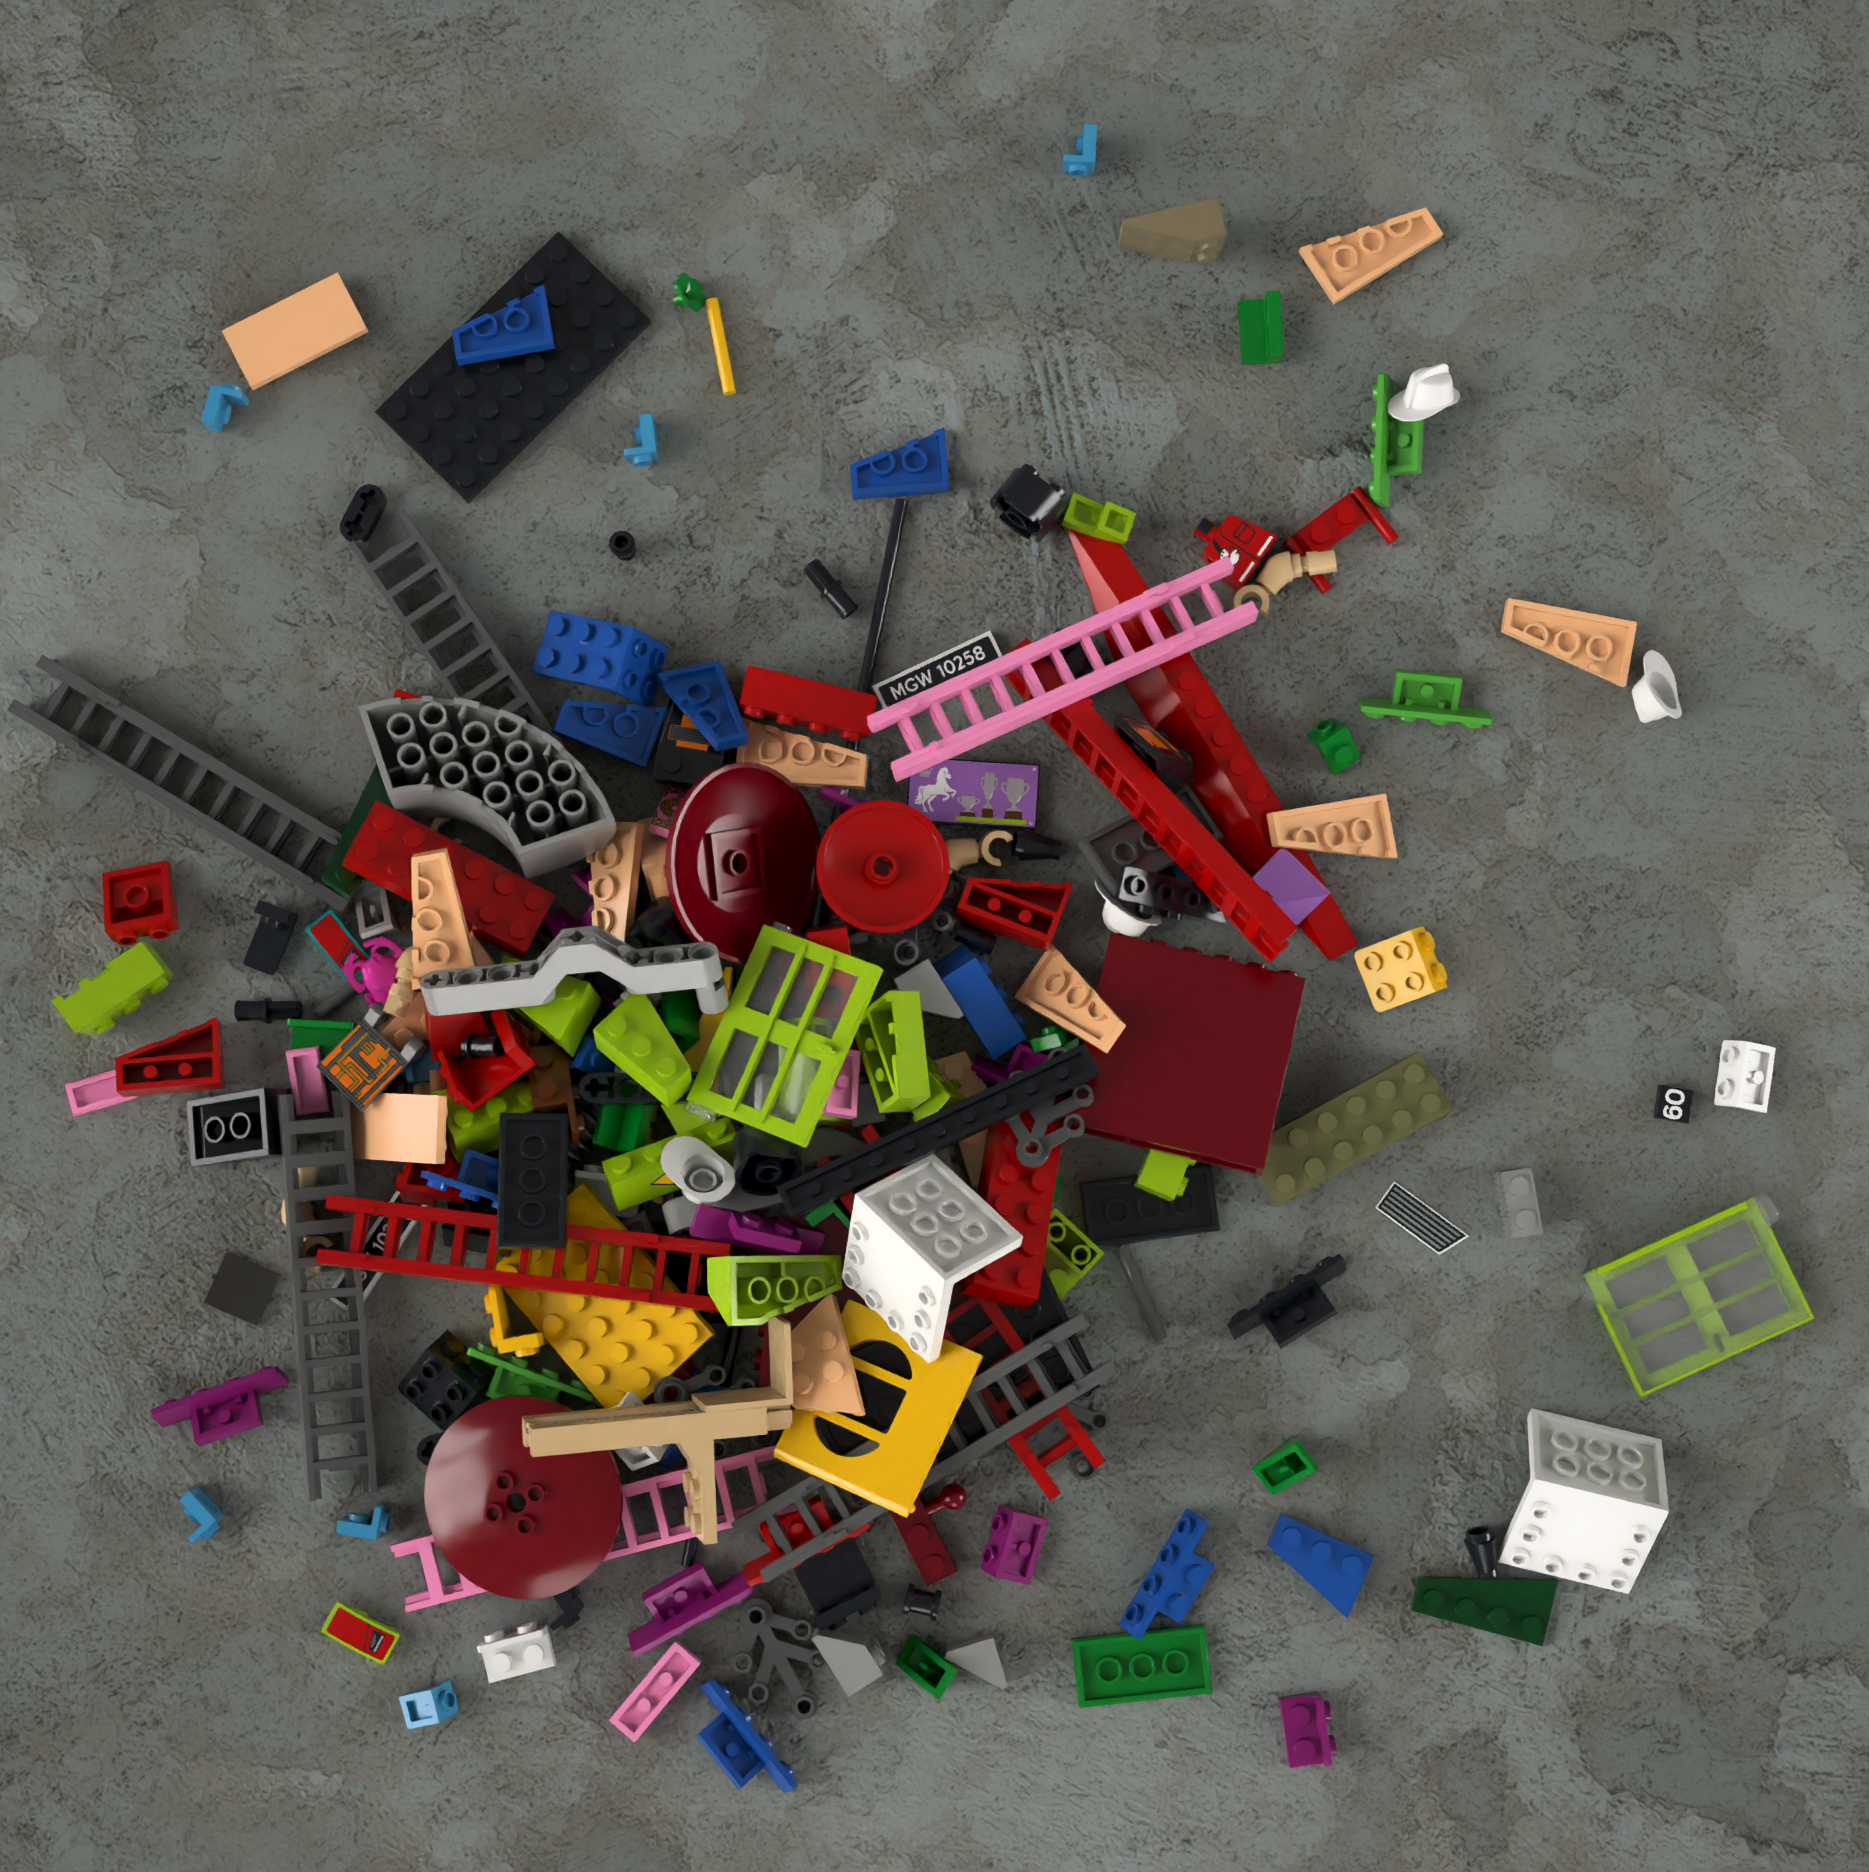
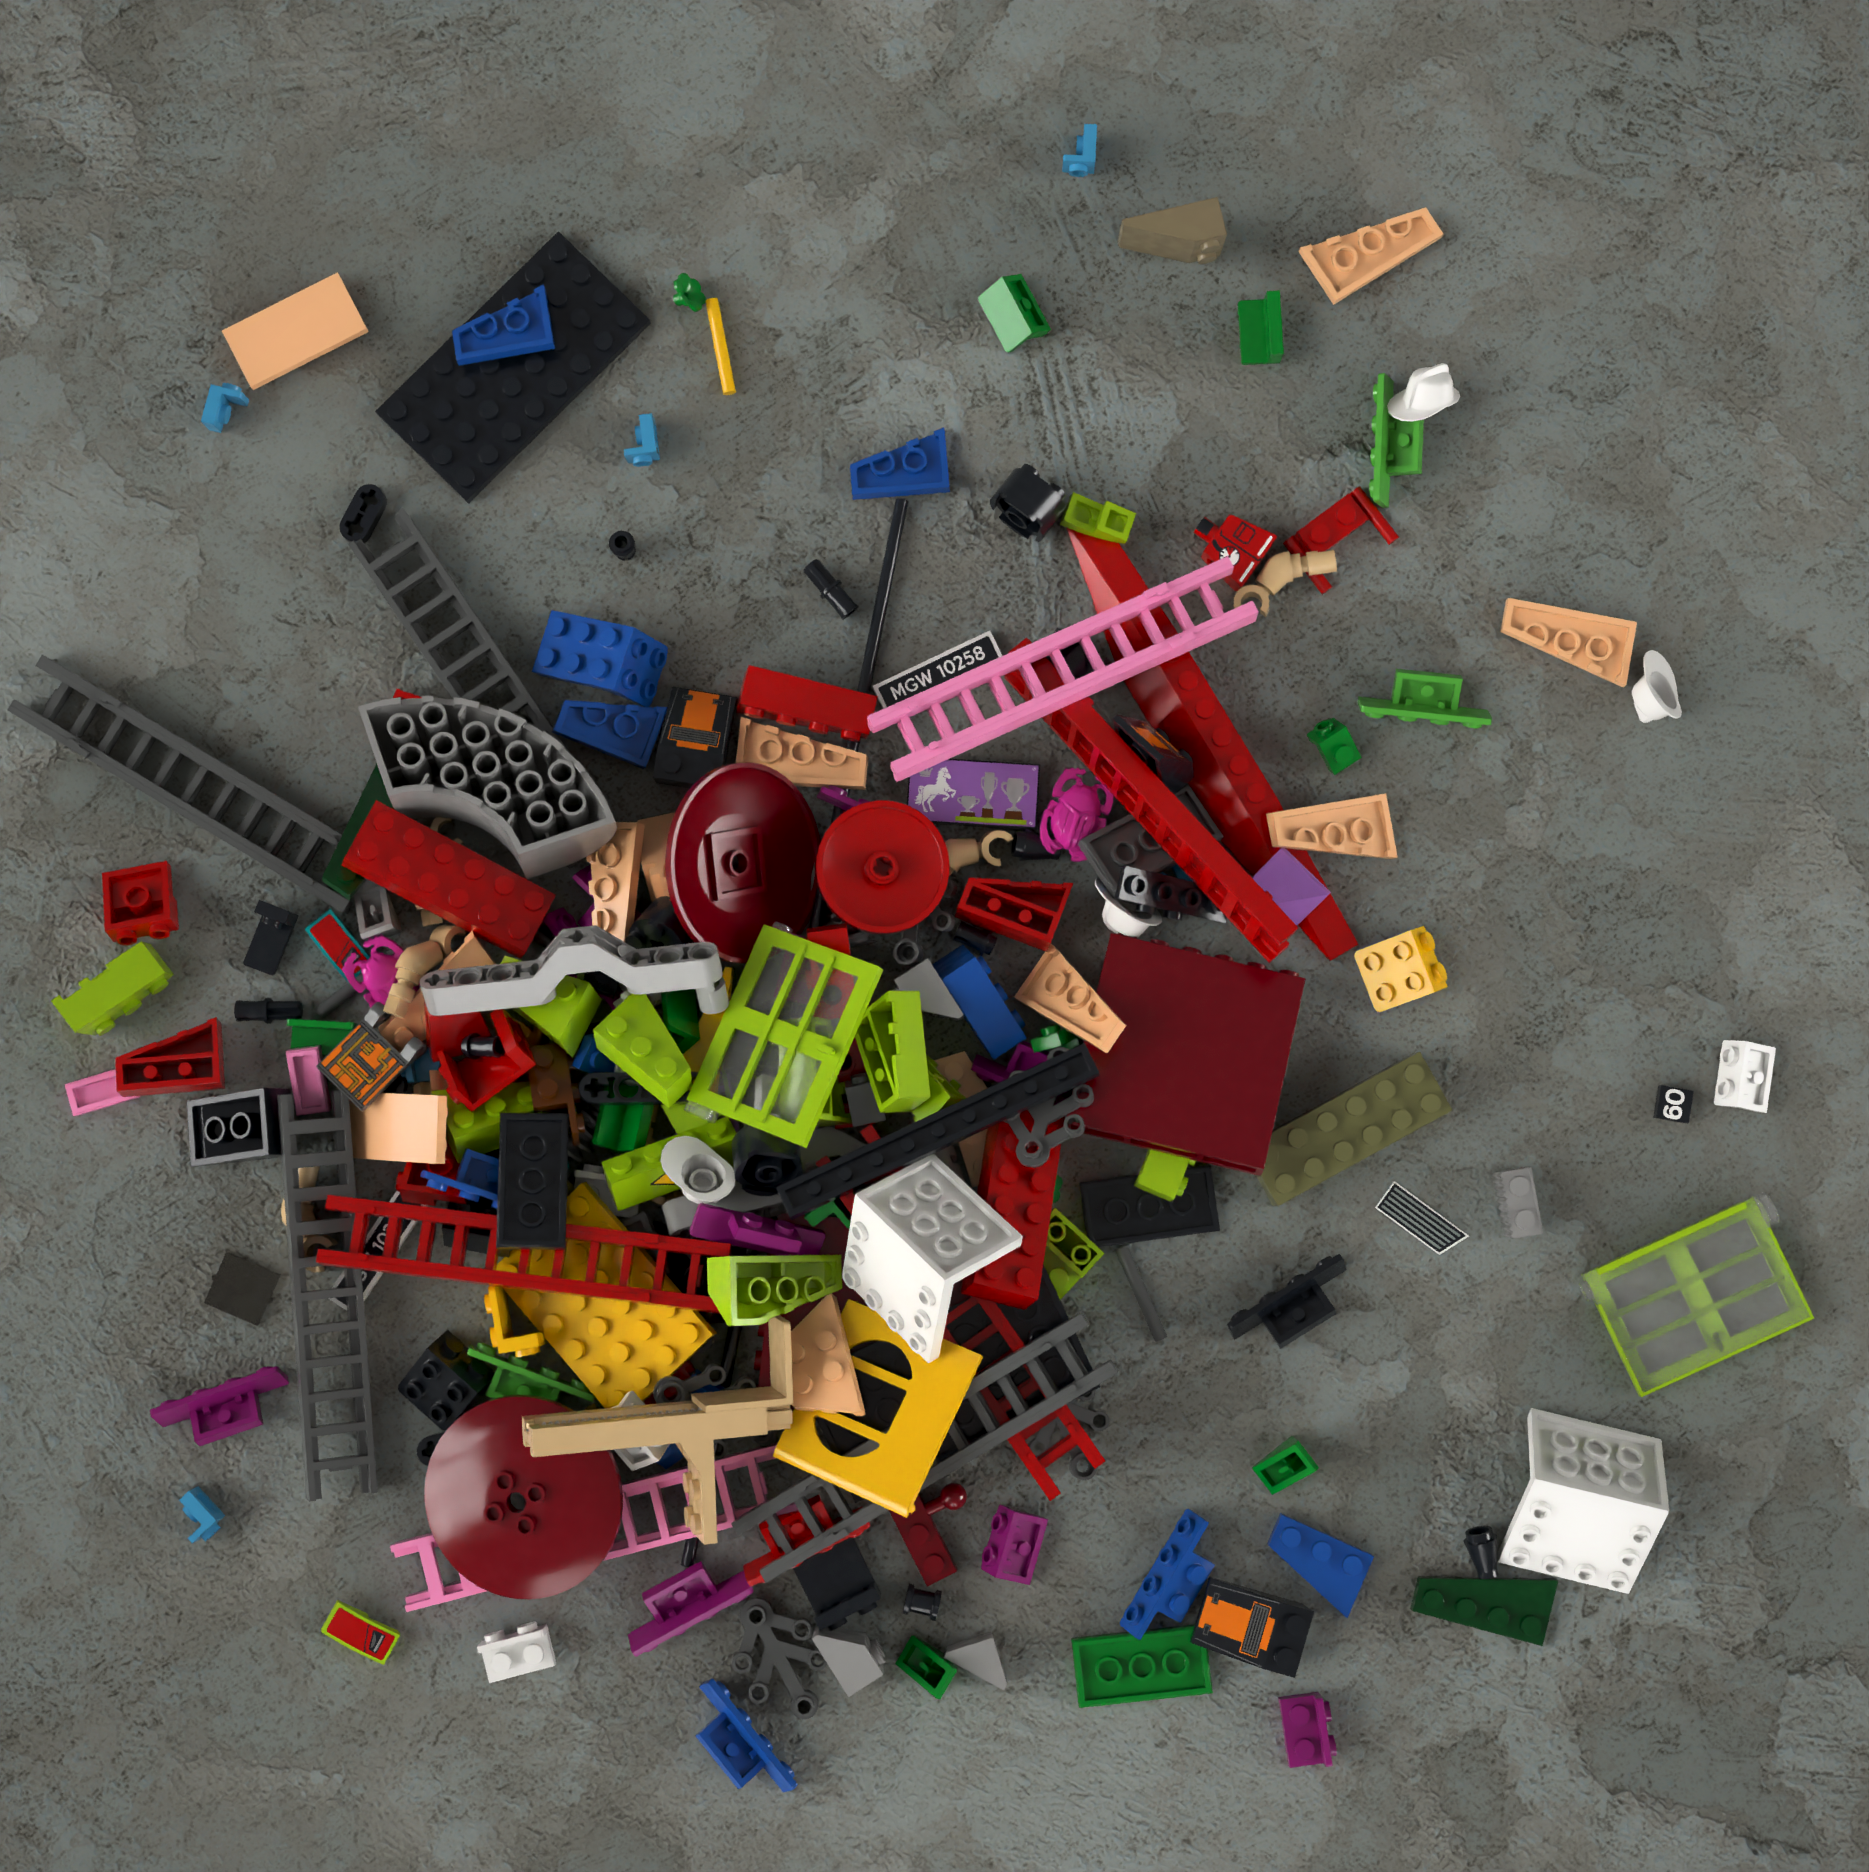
(359, 1525): dark azure bracket -> none
(429, 1705): dark azure bracket -> none
(438, 918): light nougat wing -> none
(571, 1607): black bracket -> none
(655, 1690): bright pink plate -> none
(666, 810): tile -> none
(707, 702): blue wing -> none
(844, 1094): bright pink plate -> none
(1013, 312): none -> panel
(1074, 814): none -> dark pink shield
(1252, 1626): none -> black slope

